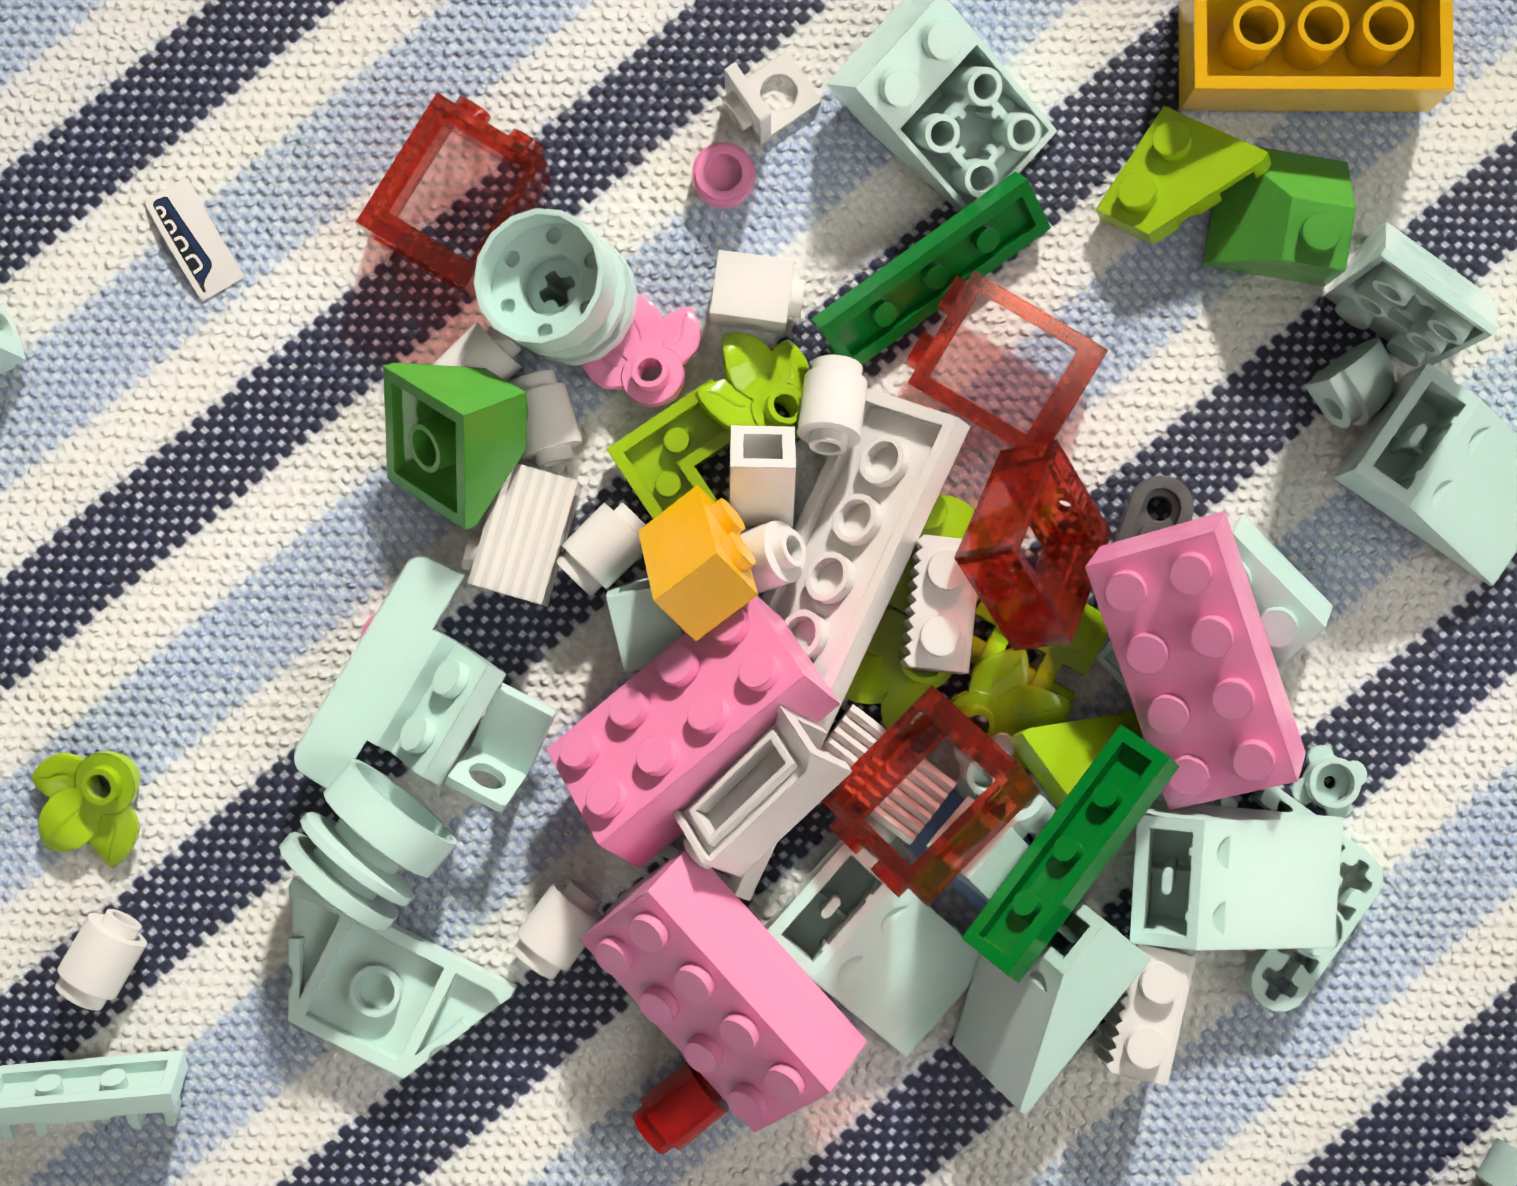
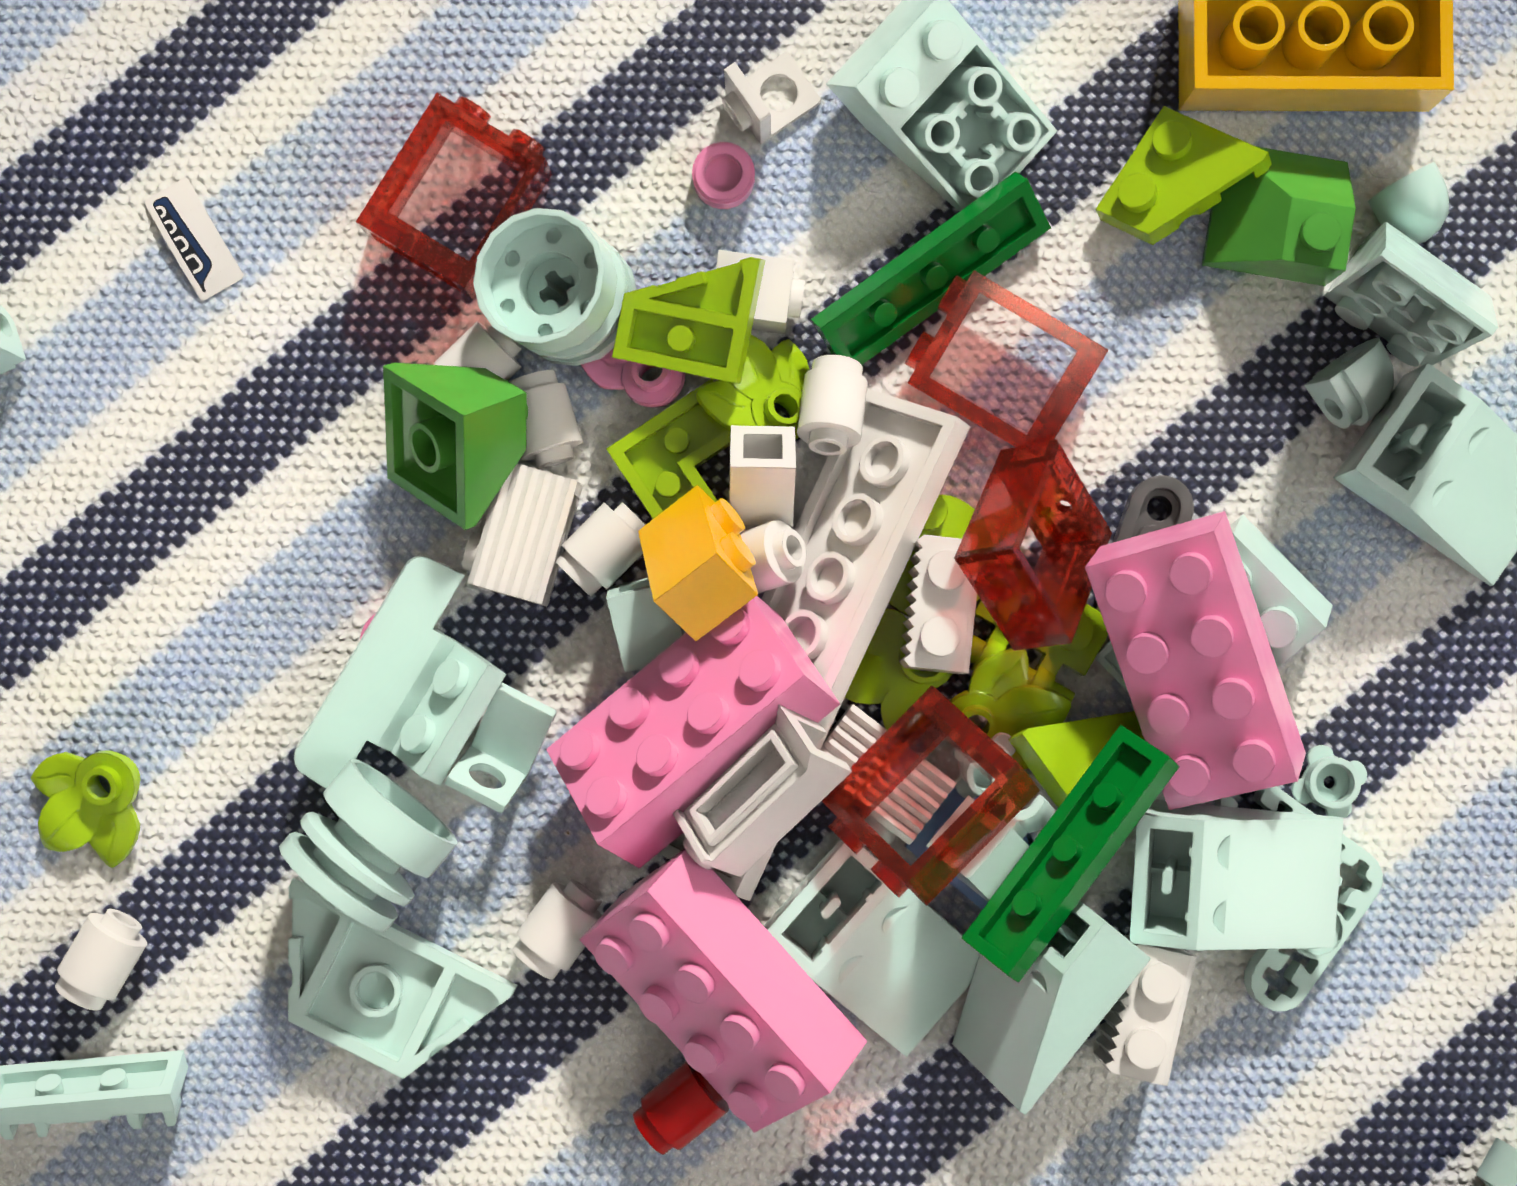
(693, 323): none -> lime wing
(1414, 203): none -> light aqua piece

